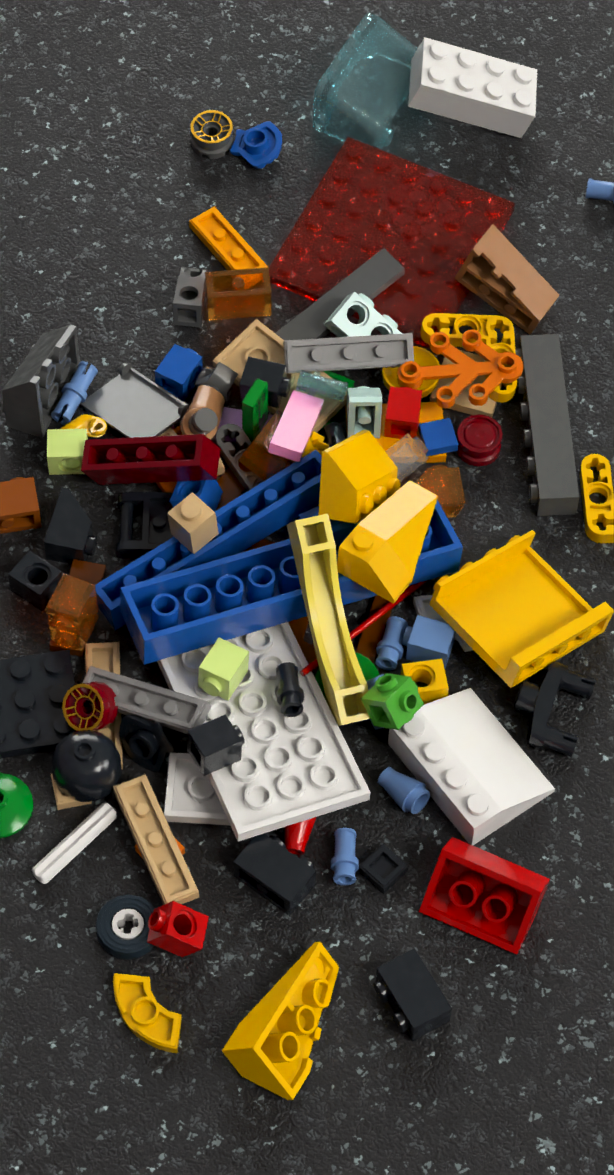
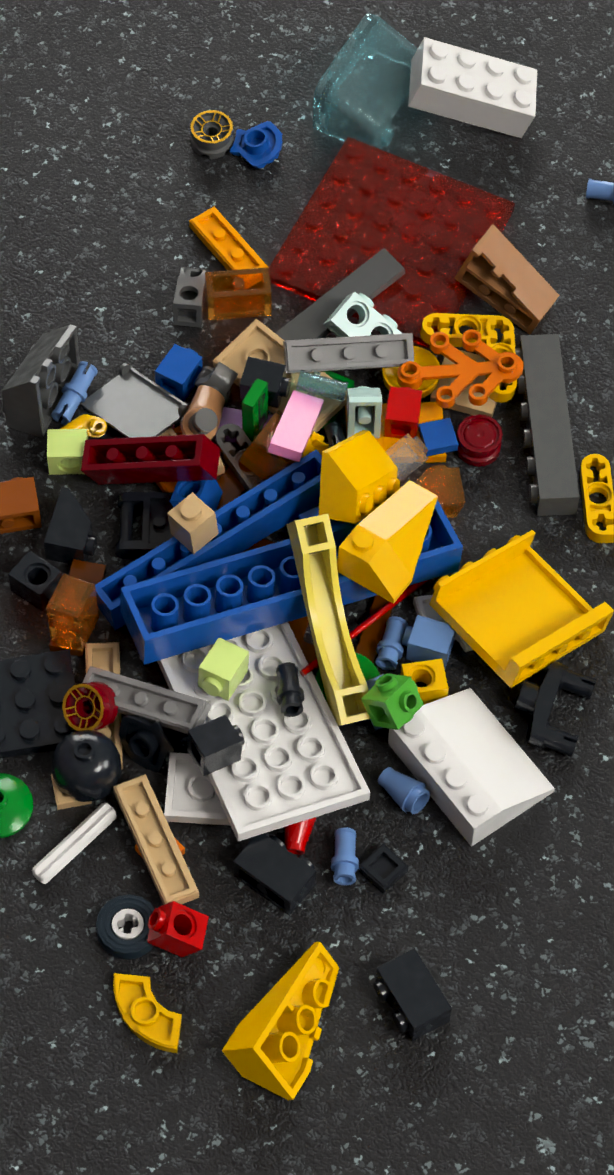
(484, 895): red slope -> none

